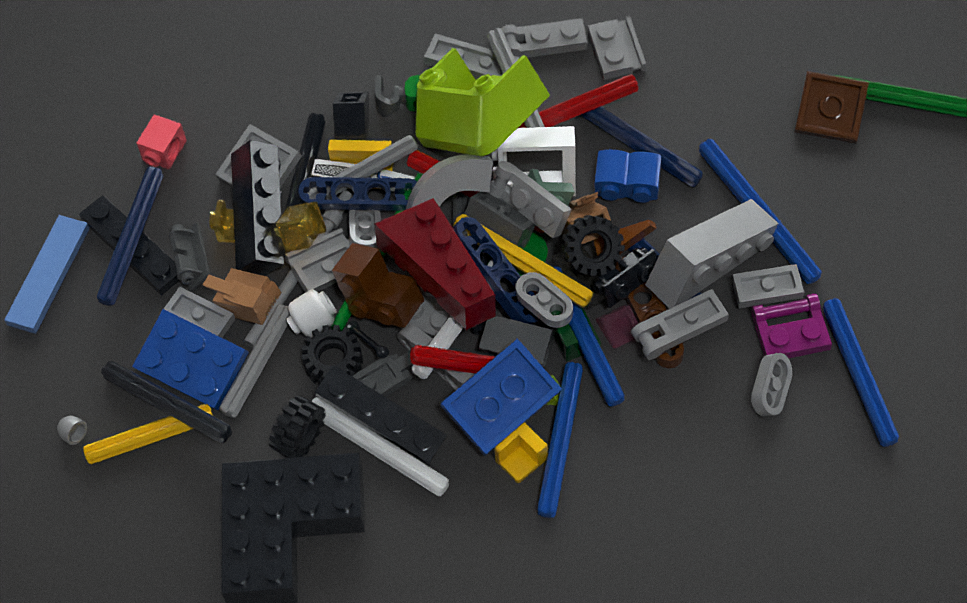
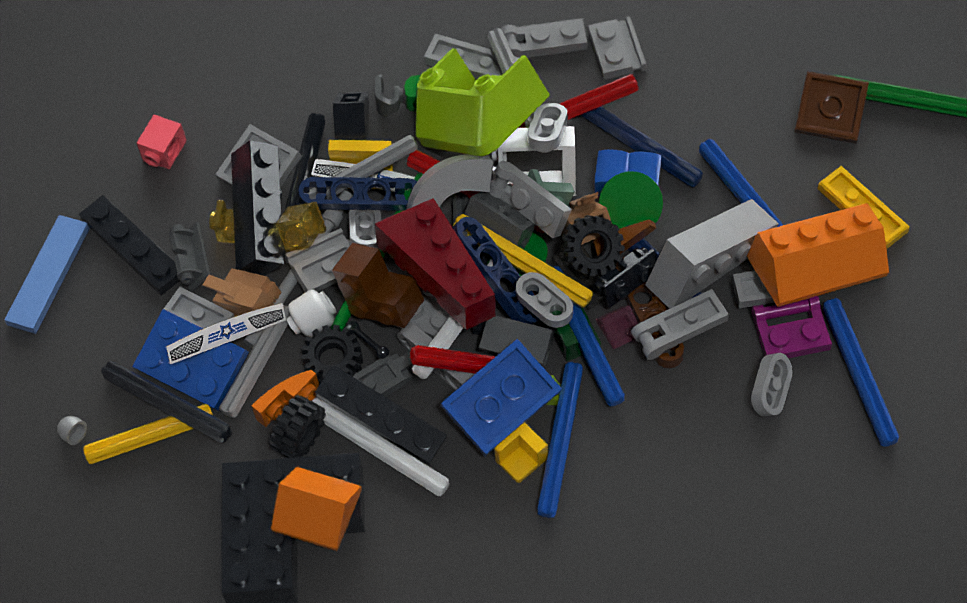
(130, 236): dark blue axle -> none
(225, 332): none -> white sticker
(272, 402): none -> orange slope
(314, 507): none -> orange slope
(547, 127): none -> light grey plate
(631, 199): none -> green piece
(820, 254): none -> orange slope
(848, 192): none -> yellow tile

